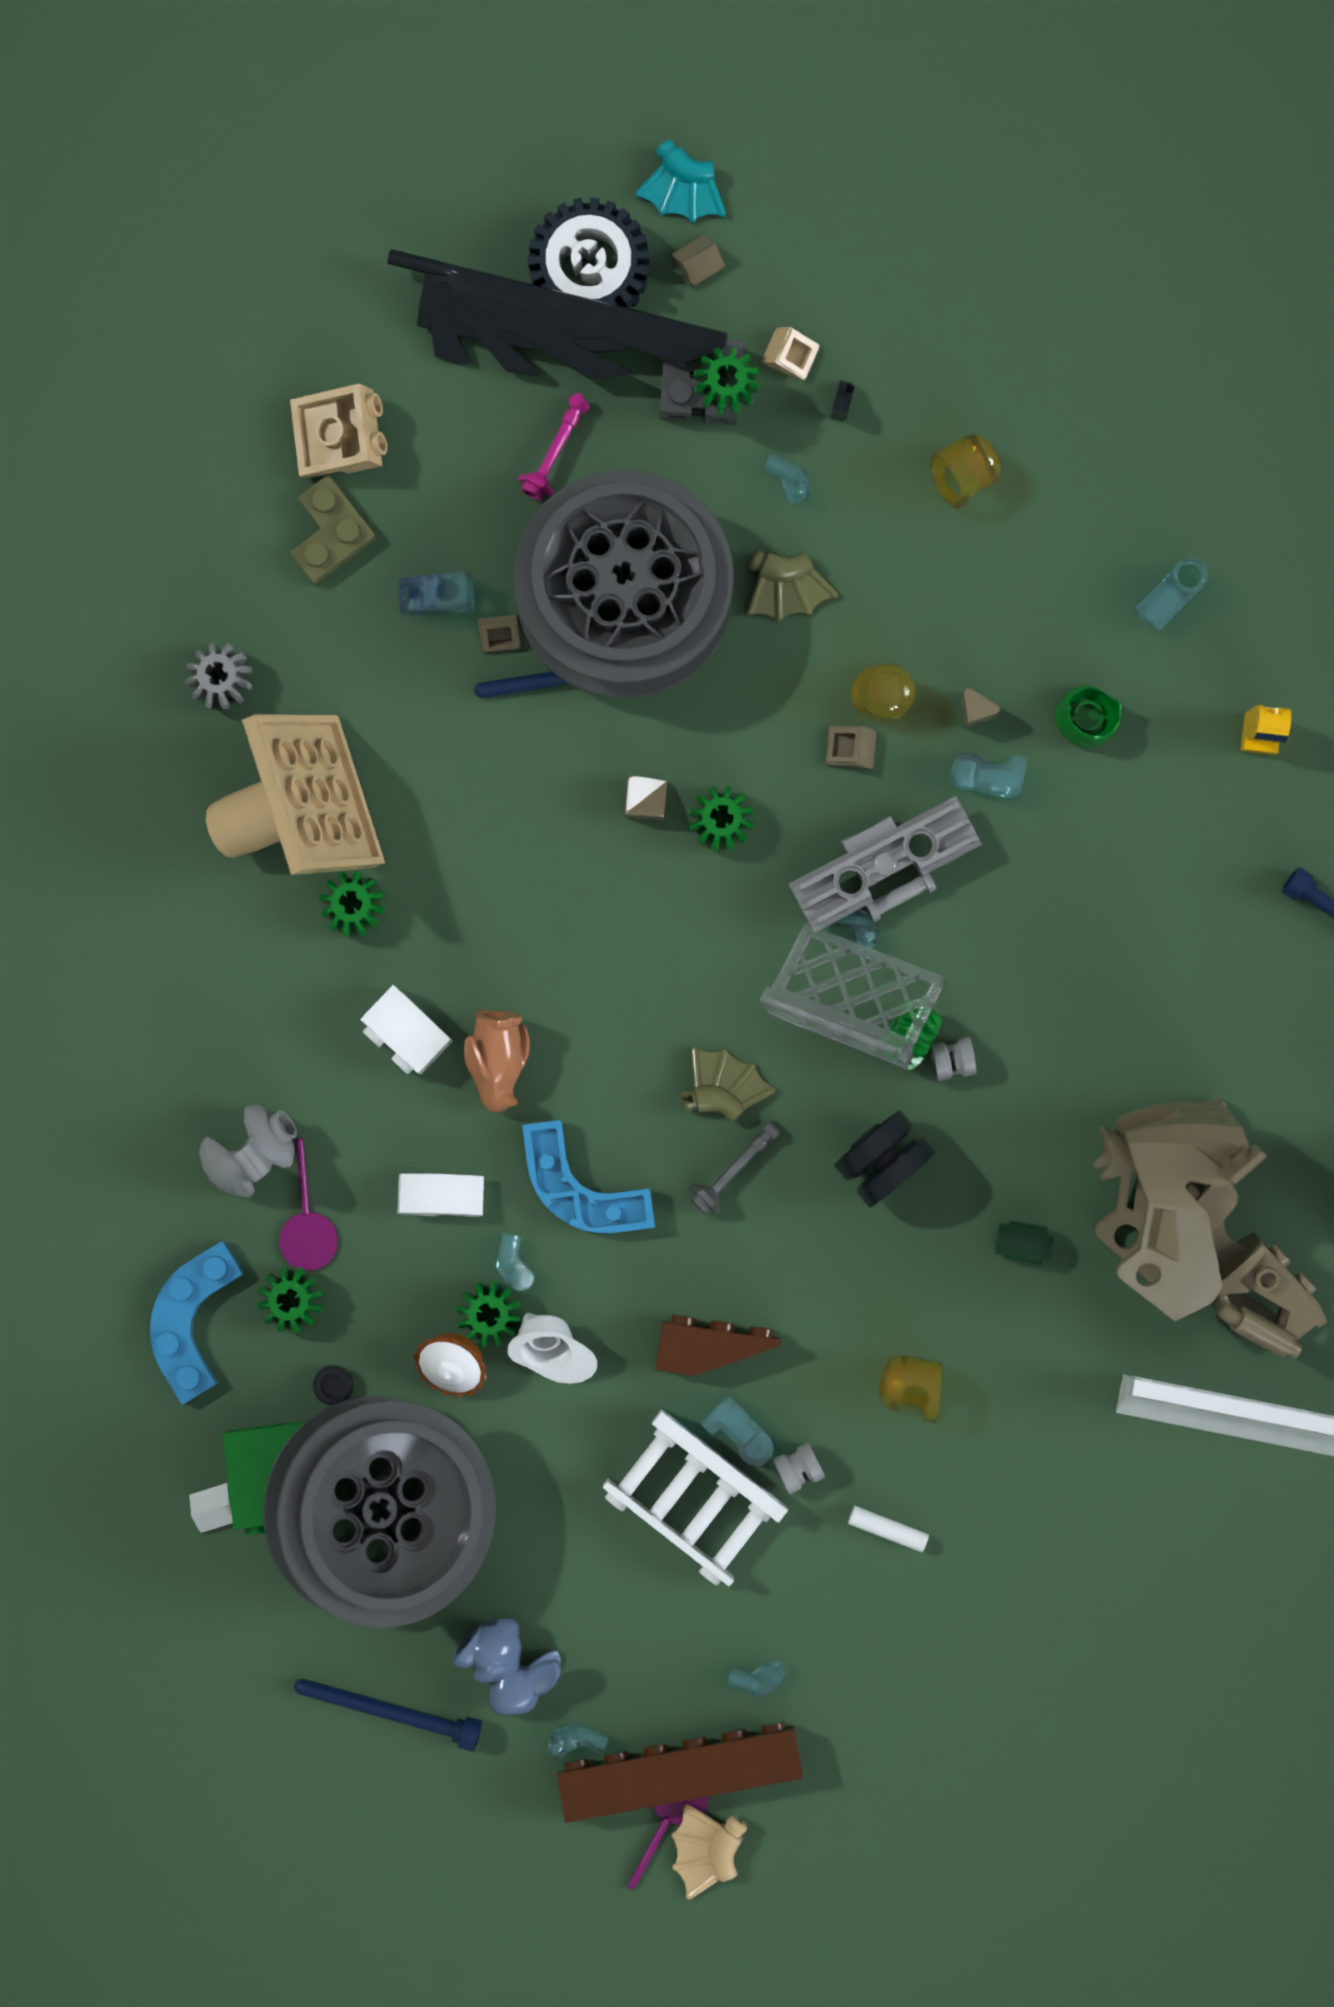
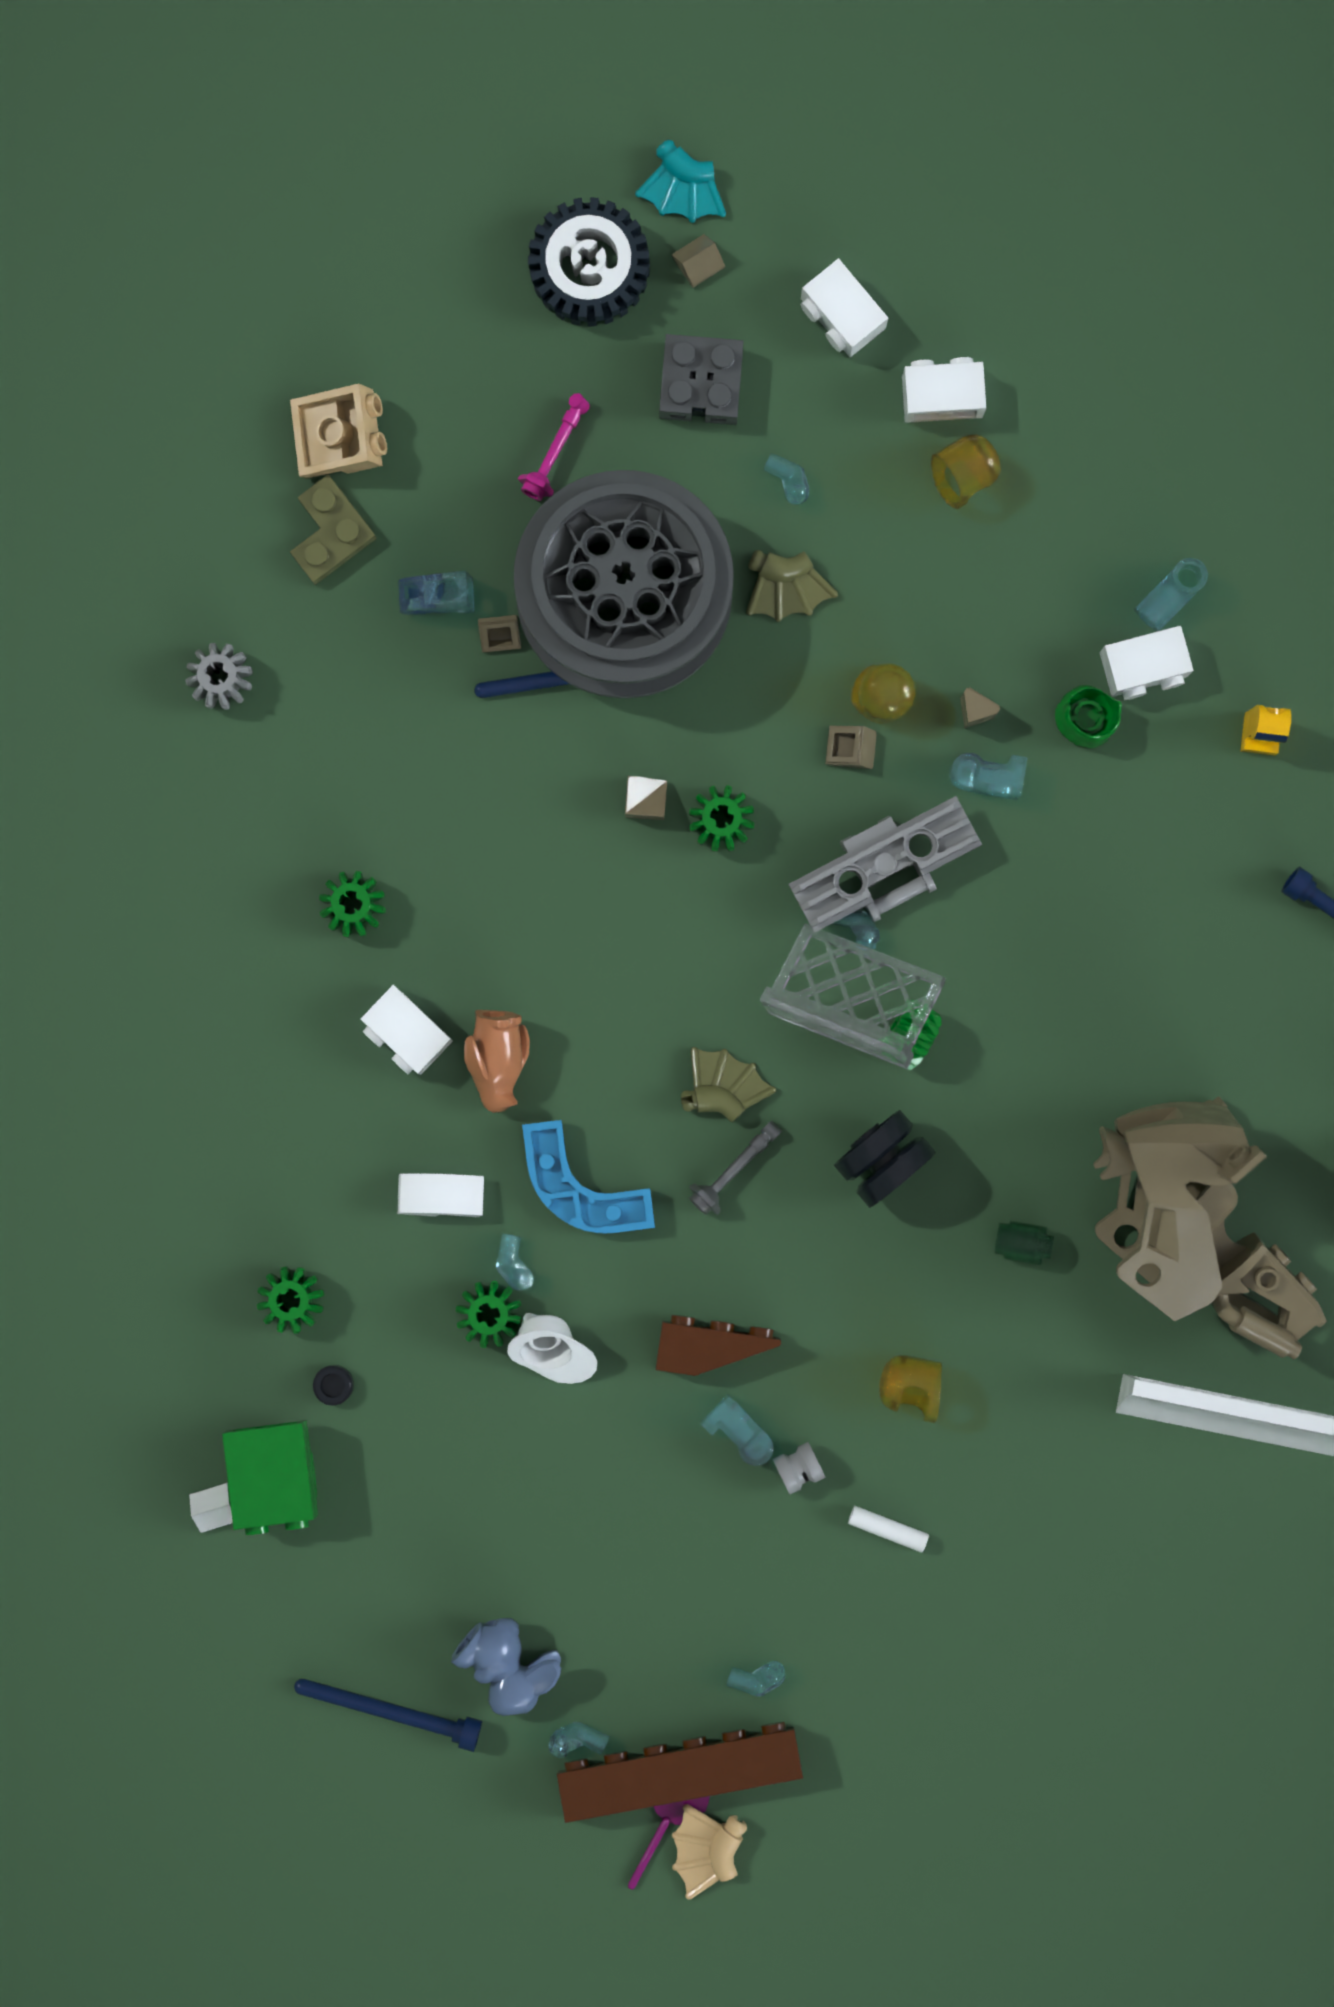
(174, 1314): dark azure plate -> none
(267, 1144): light grey animal -> none
(304, 798): tan piece -> none
(308, 1237): magenta piece -> none
(449, 1510): dark grey wheel -> none
(451, 1364): white piece -> none
(534, 317): black animal -> none
(727, 395): green gear -> none
(731, 1483): white fence -> none
(790, 352): tan slope -> none
(842, 400): black tile -> none
(843, 309): none -> white brick
(943, 390): none -> white brick
(961, 1055): light grey wheel -> none
(1146, 662): none -> white brick

